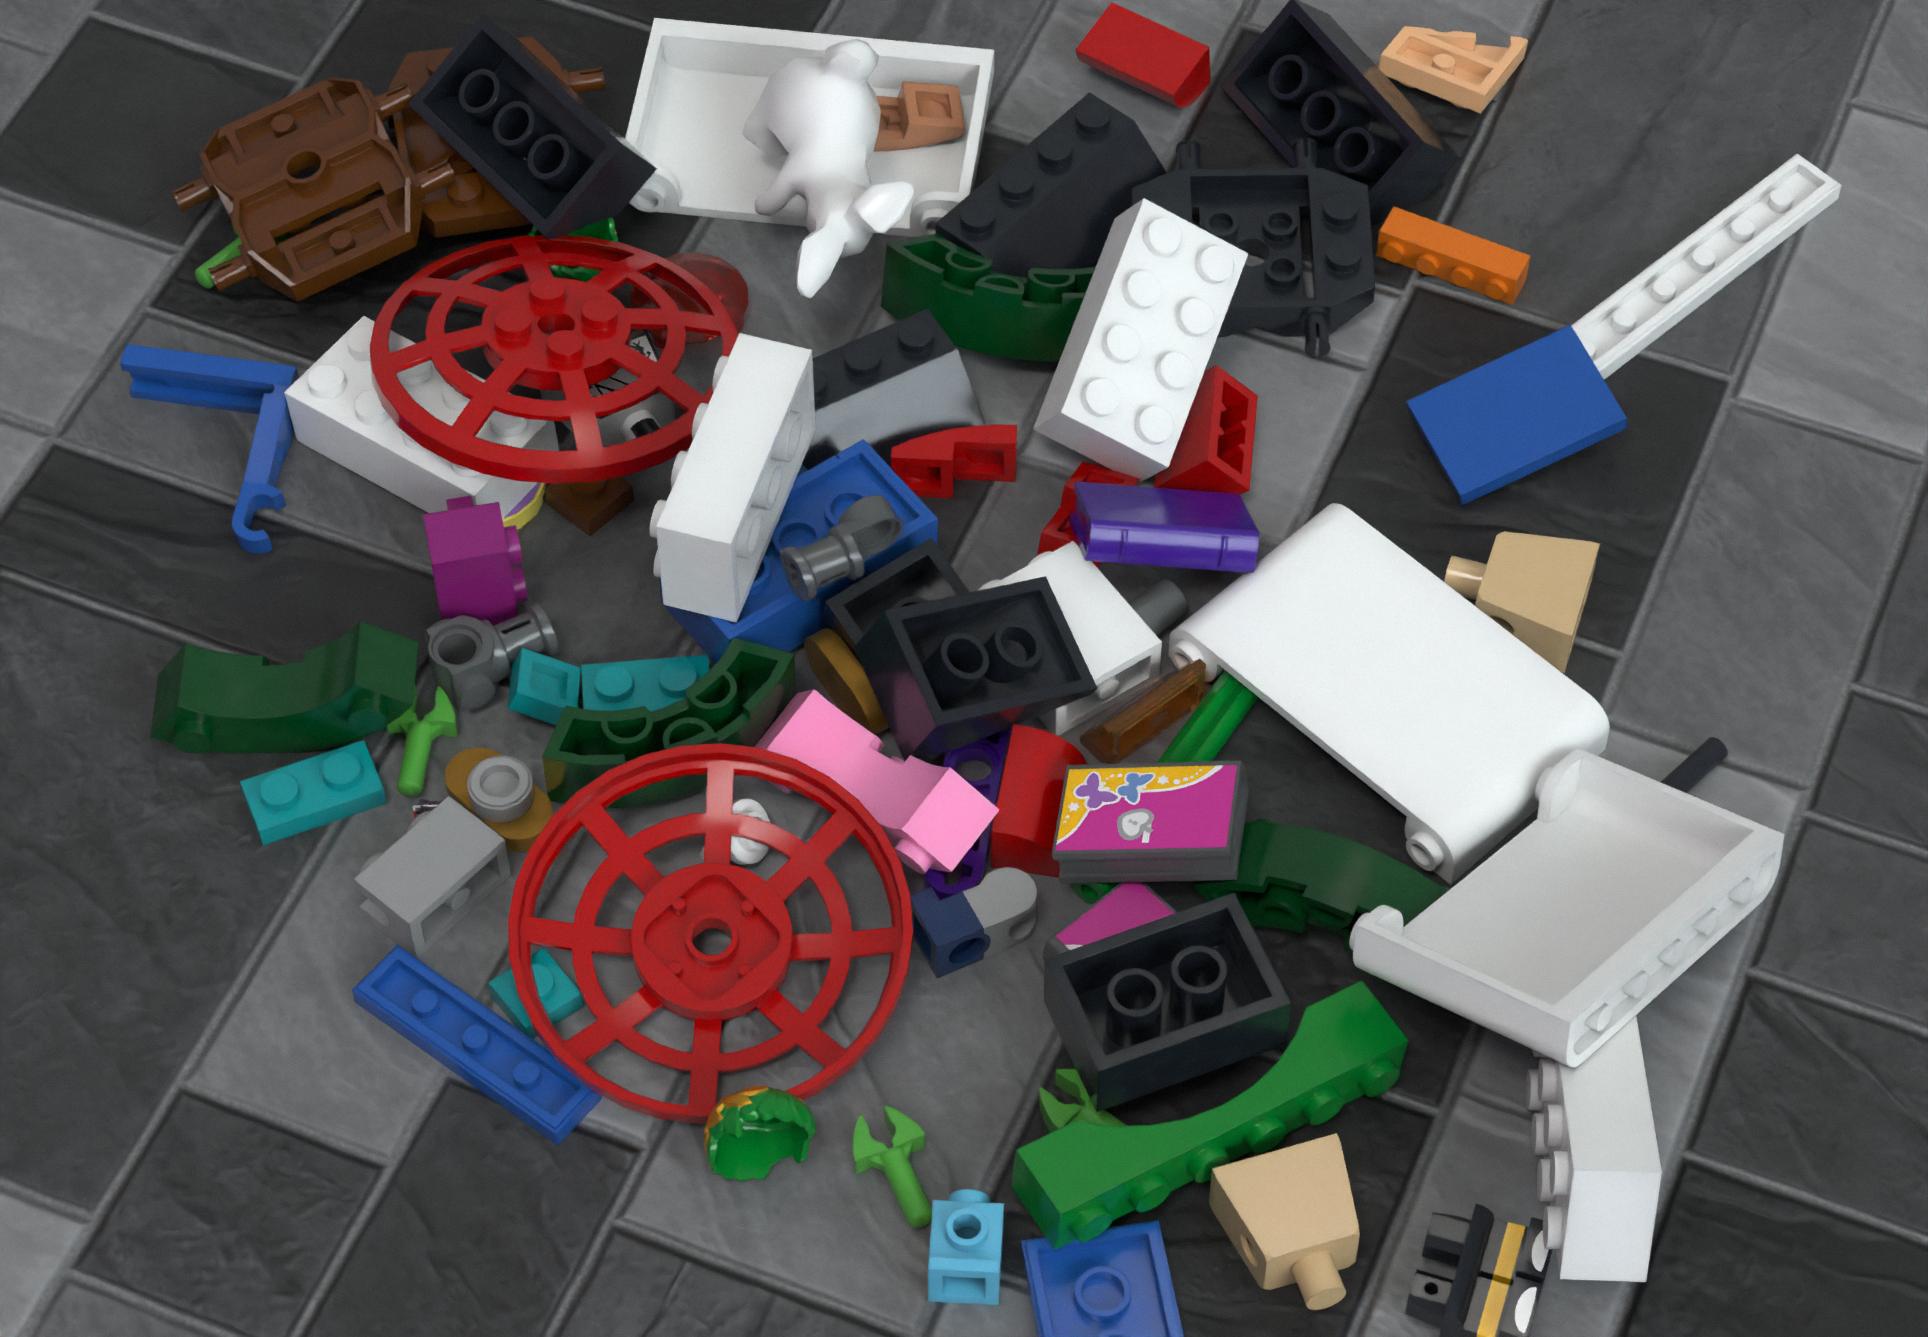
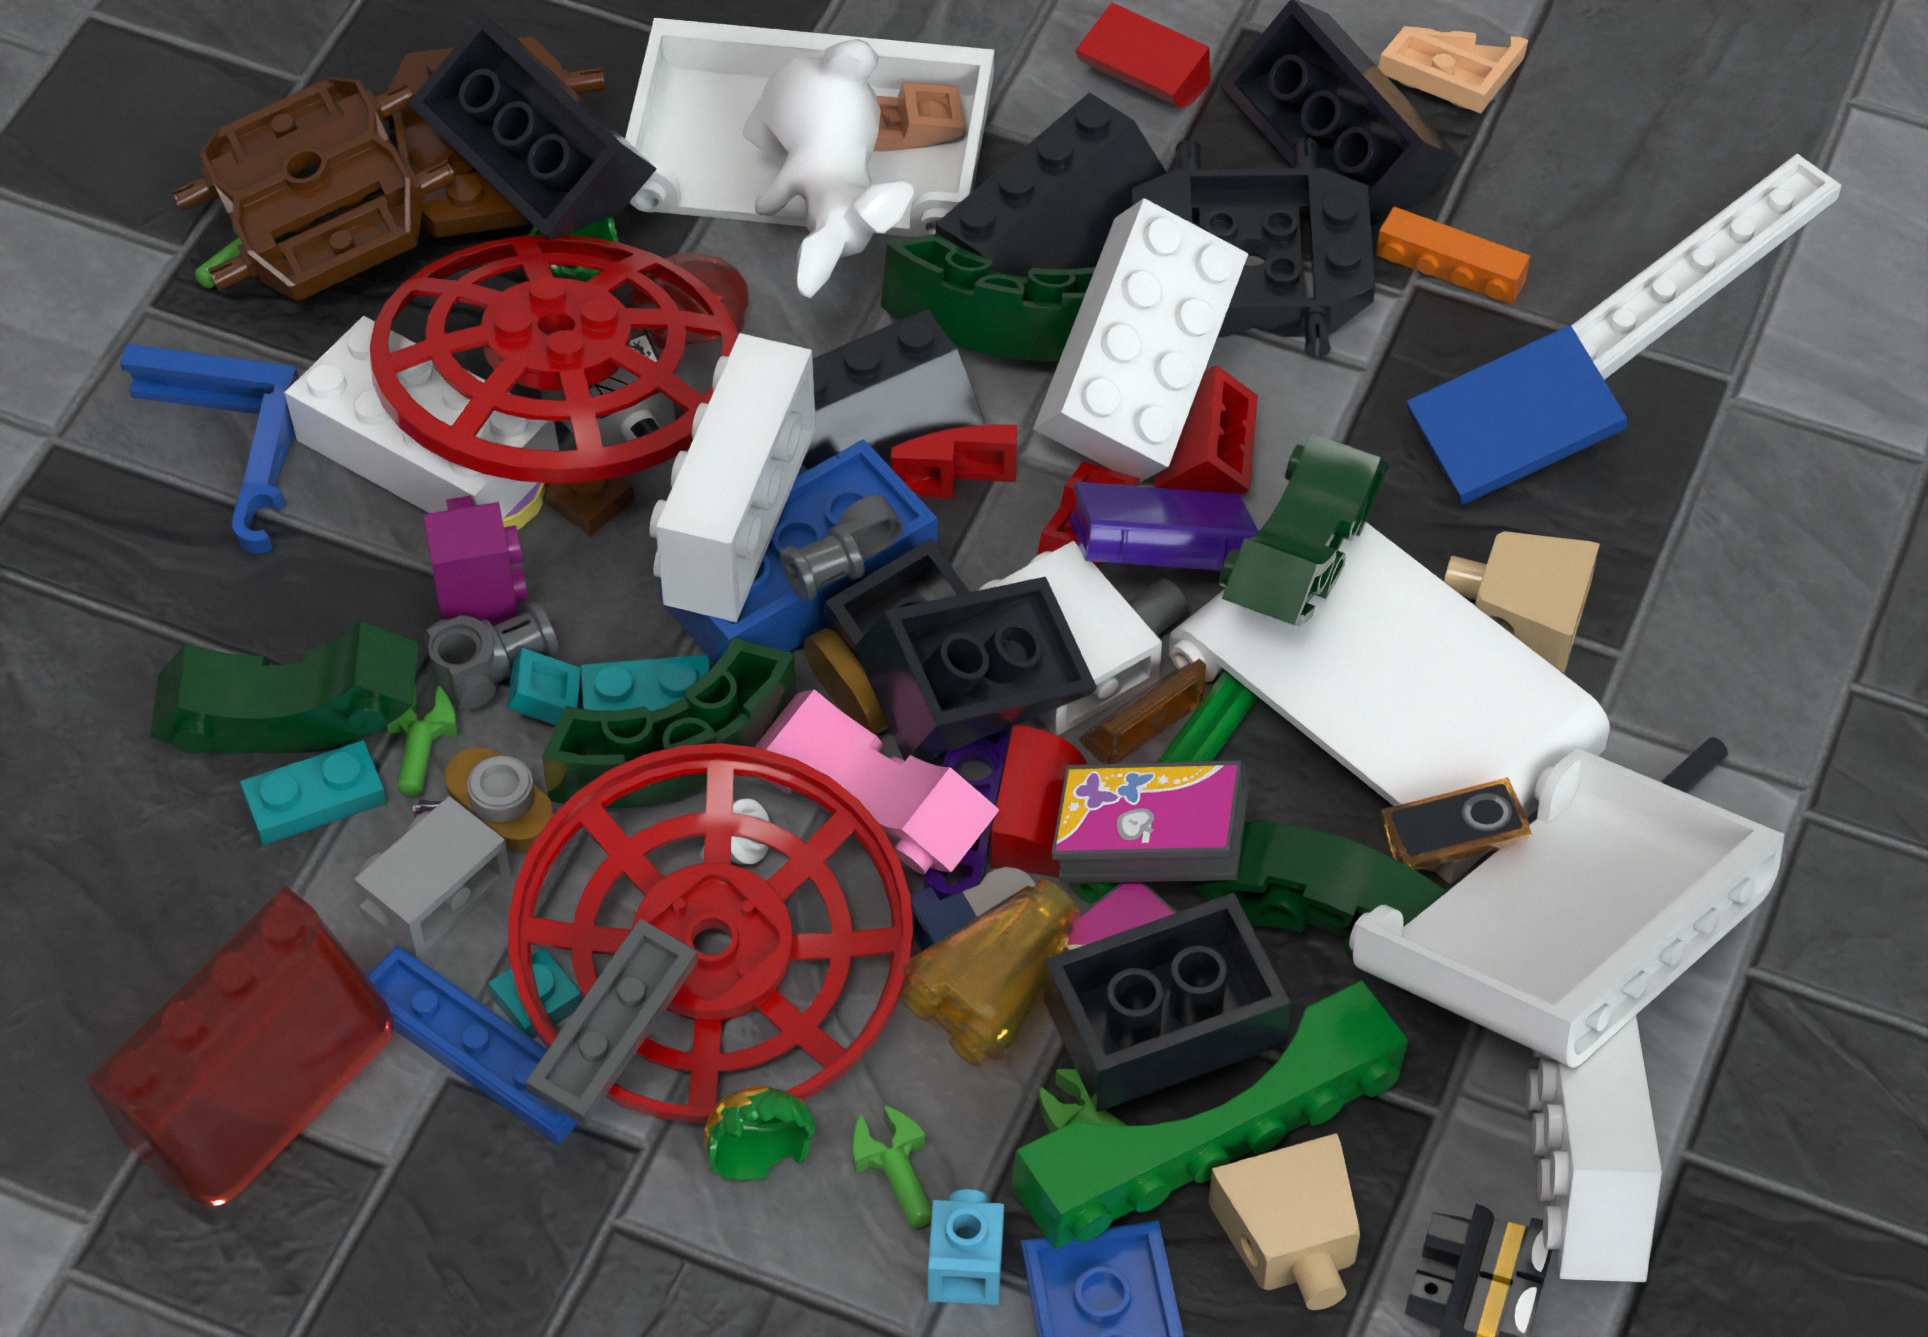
(244, 1053): none -> clear red windscreen
(612, 1022): none -> dark grey plate
(991, 971): none -> clear yellow cone
(1300, 543): none -> dark green brick
(1456, 824): none -> slope

